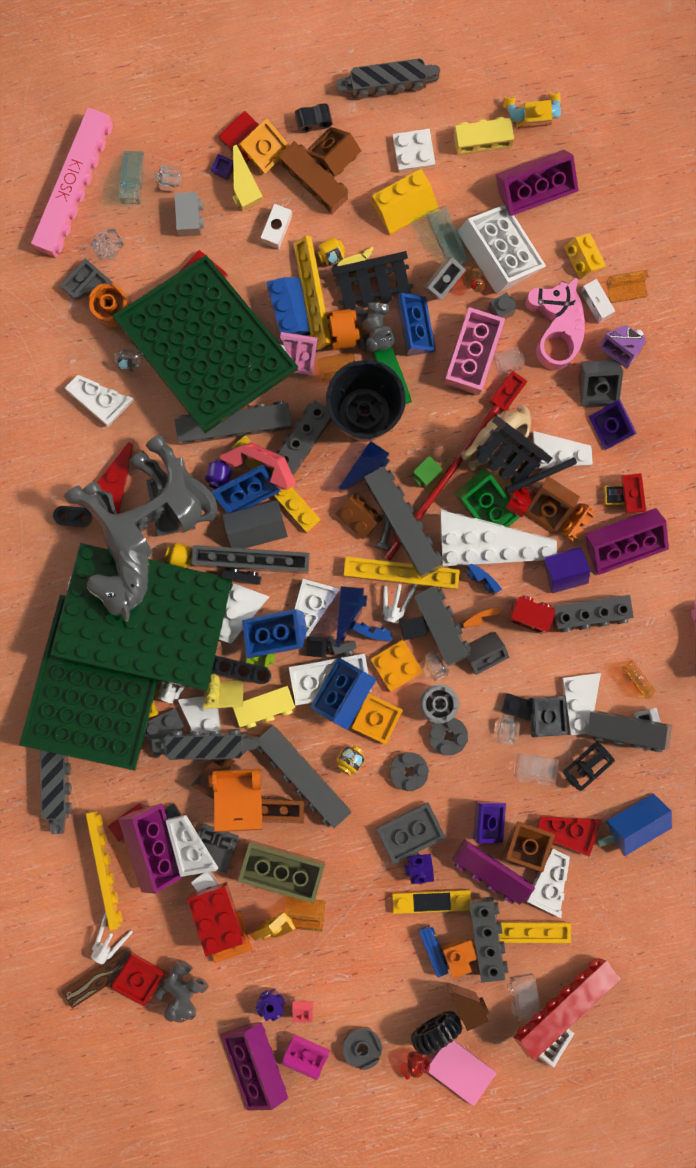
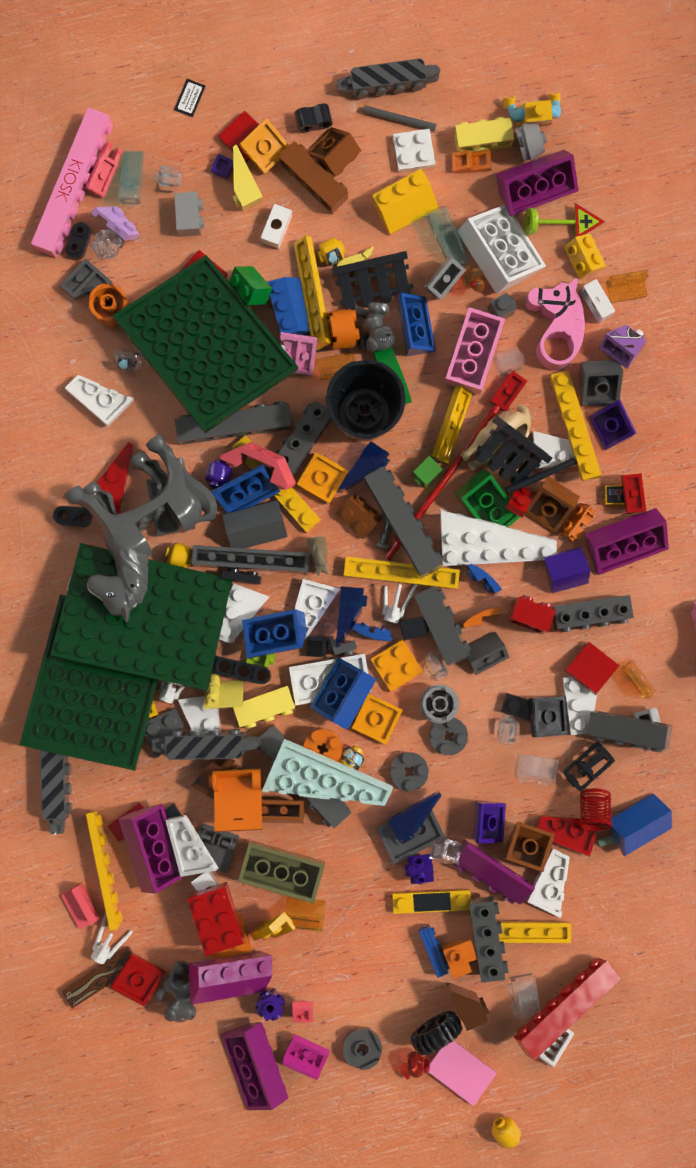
(78, 240): none -> black plate
(80, 906): none -> coral panel
(103, 170): none -> coral hinge
(117, 222): none -> lavender wing
(189, 97): none -> sticker
(229, 977): none -> magenta slope
(250, 285): none -> green brick
(317, 776): none -> light aqua wing
(318, 553): none -> dark tan animal
(322, 477): none -> light orange plate
(328, 737): none -> orange brick
(399, 118): none -> dark grey bar
(410, 819): none -> clear blue slope
(445, 851): none -> clear brick
(452, 424): none -> yellow plate
(471, 162): none -> orange slope
(506, 1132): none -> yellow head
(531, 141): none -> light grey cone
(575, 426): none -> yellow plate
(584, 221): none -> lime piece
(592, 668): none -> red tile
(593, 804): none -> red piece

